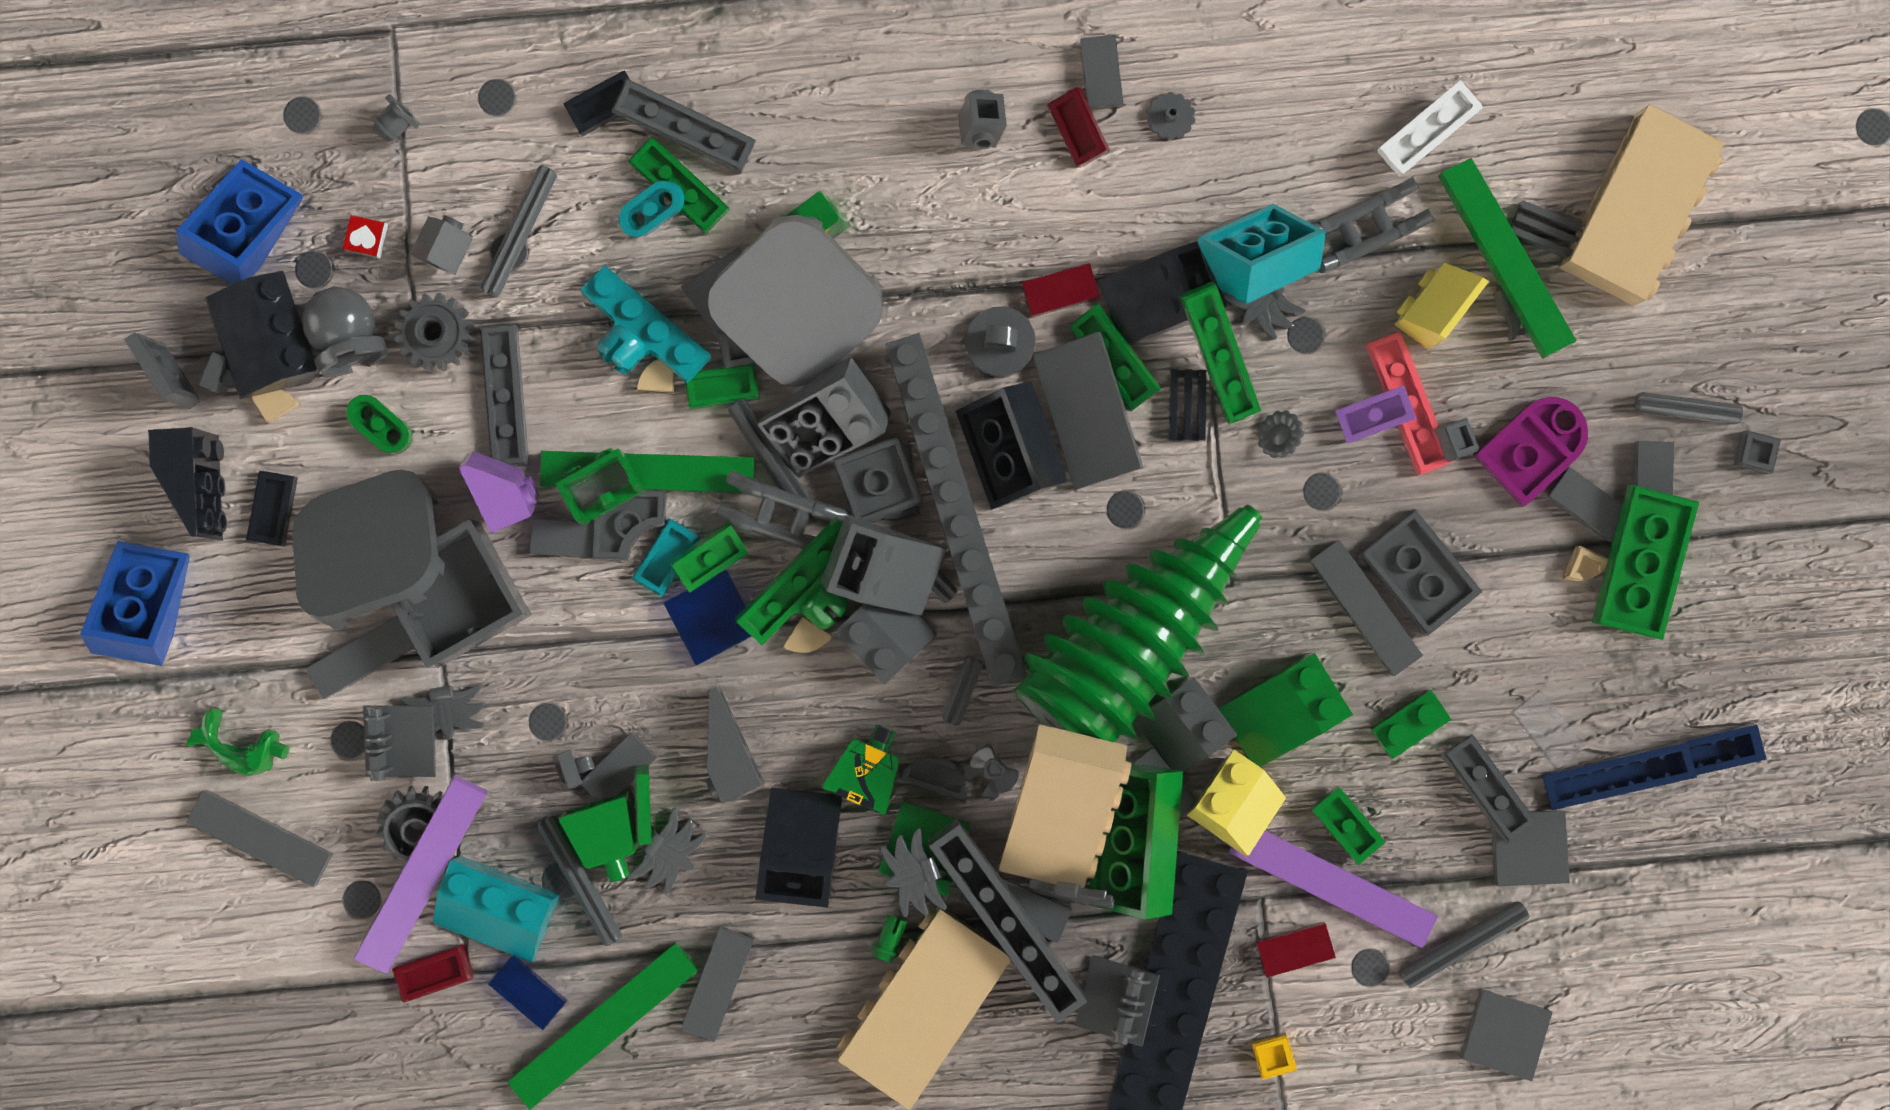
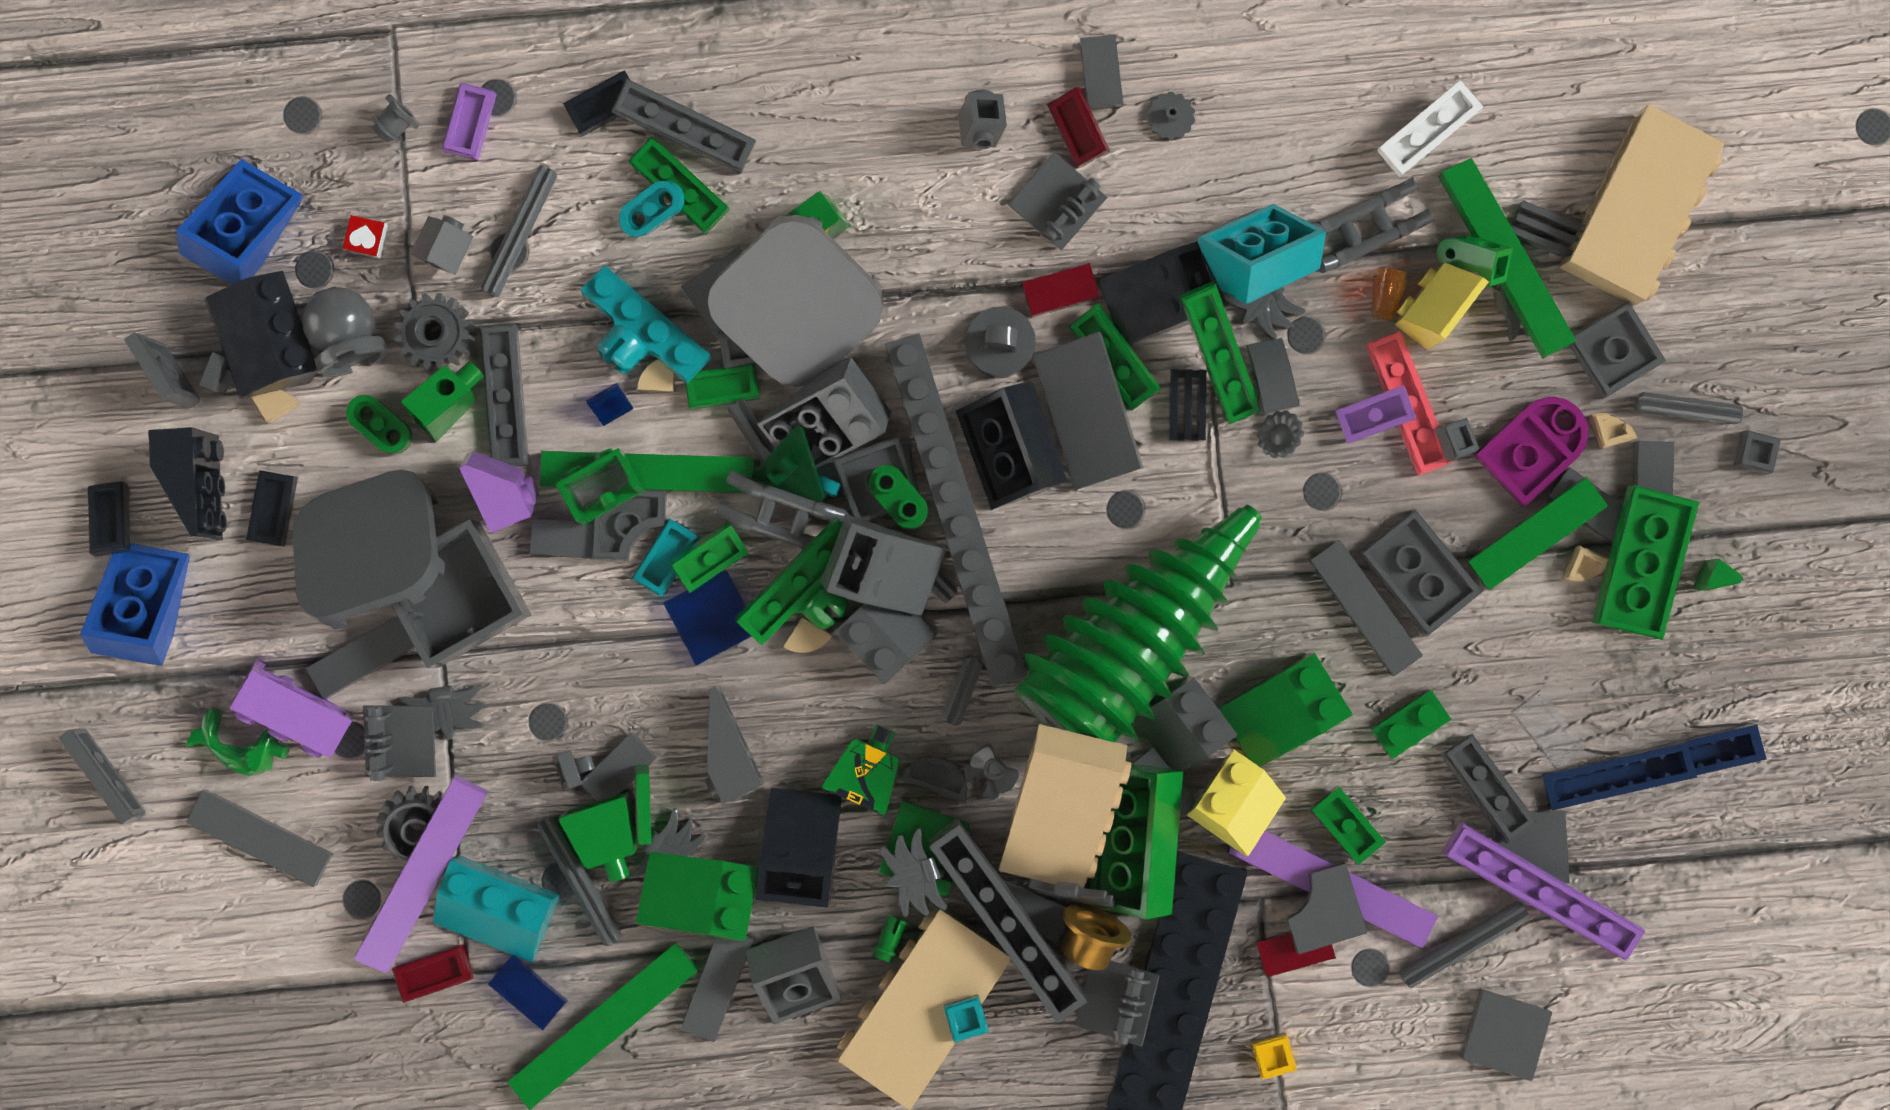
(103, 775): none -> dark grey tile
(108, 519): none -> black tile
(290, 711): none -> medium lavender wedge
(433, 408): none -> green torso
(469, 121): none -> medium lavender tile
(610, 404): none -> clear blue slope
(697, 896): none -> green slope
(792, 467): none -> dark green piece
(792, 975): none -> dark grey slope
(830, 487): none -> teal tile
(898, 496): none -> green plate
(966, 1018): none -> teal tile
(1058, 201): none -> dark grey hinge
(1092, 936): none -> pearl gold piece
(1272, 375): none -> dark grey slope
(1329, 912): none -> dark grey tile
(1387, 292): none -> clear orange cone
(1477, 255): none -> green leg
(1537, 533): none -> green tile
(1543, 891): none -> medium lavender tile
(1610, 430): none -> tan tile
(1616, 350): none -> dark grey tile
(1715, 575): none -> green slope

